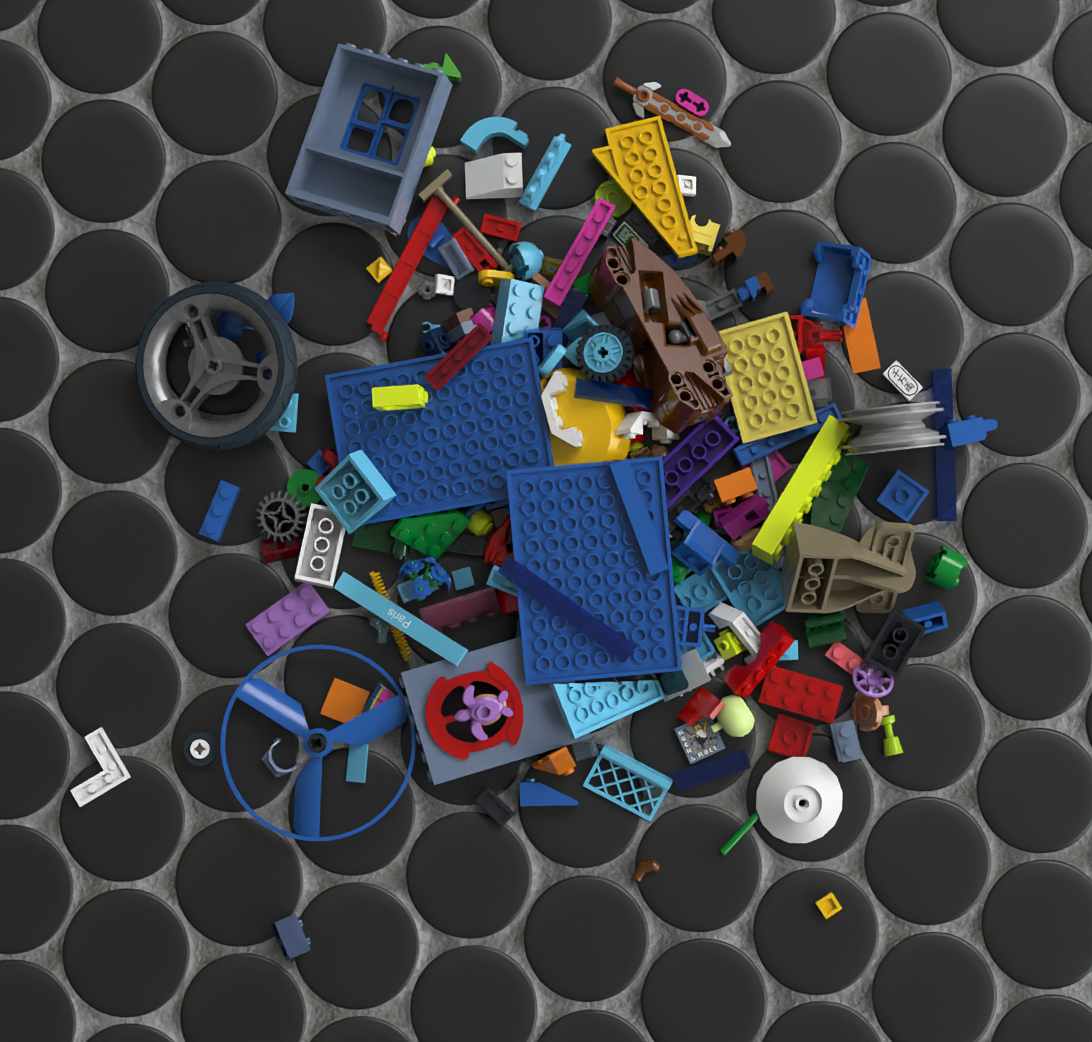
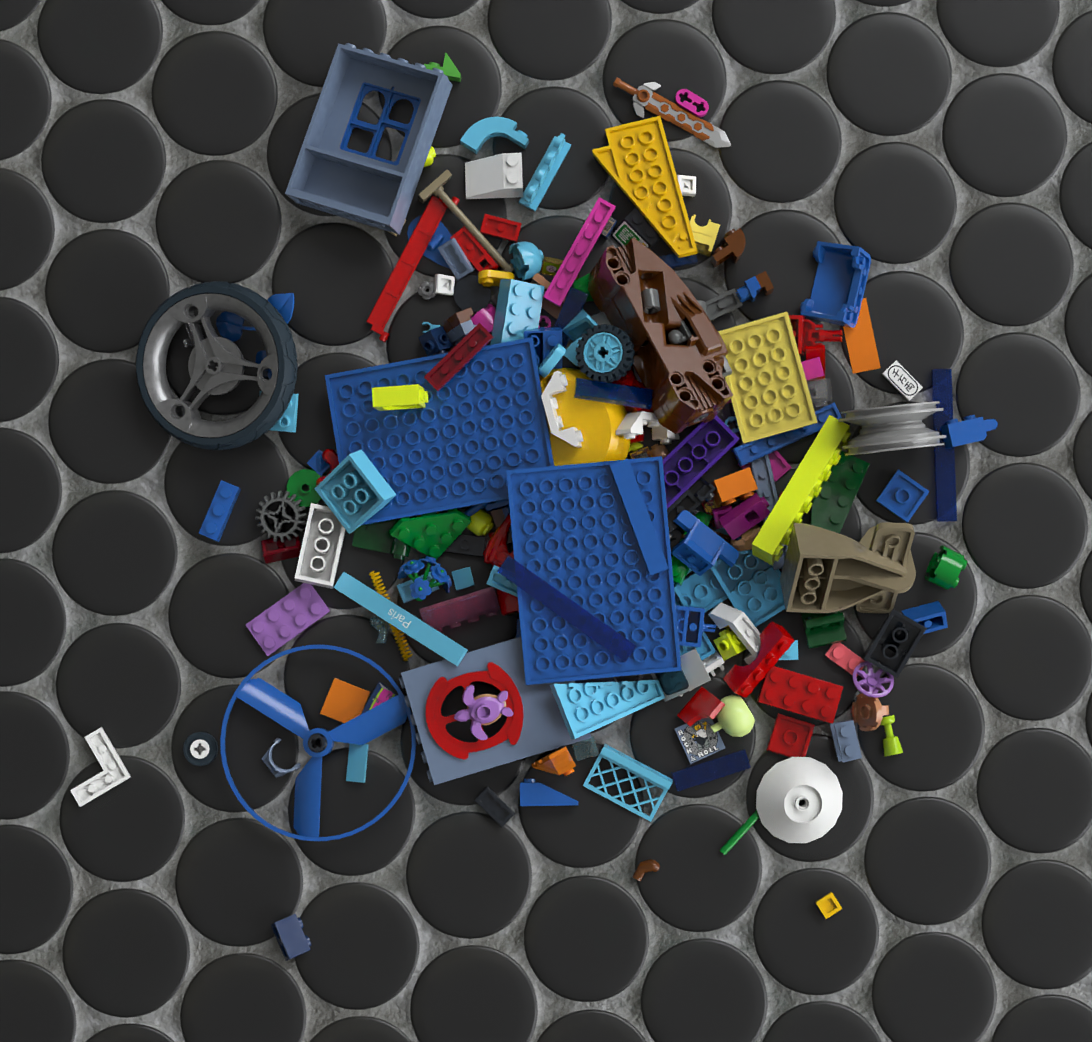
(379, 270): yellow tile -> none
(613, 194): lime tile -> none

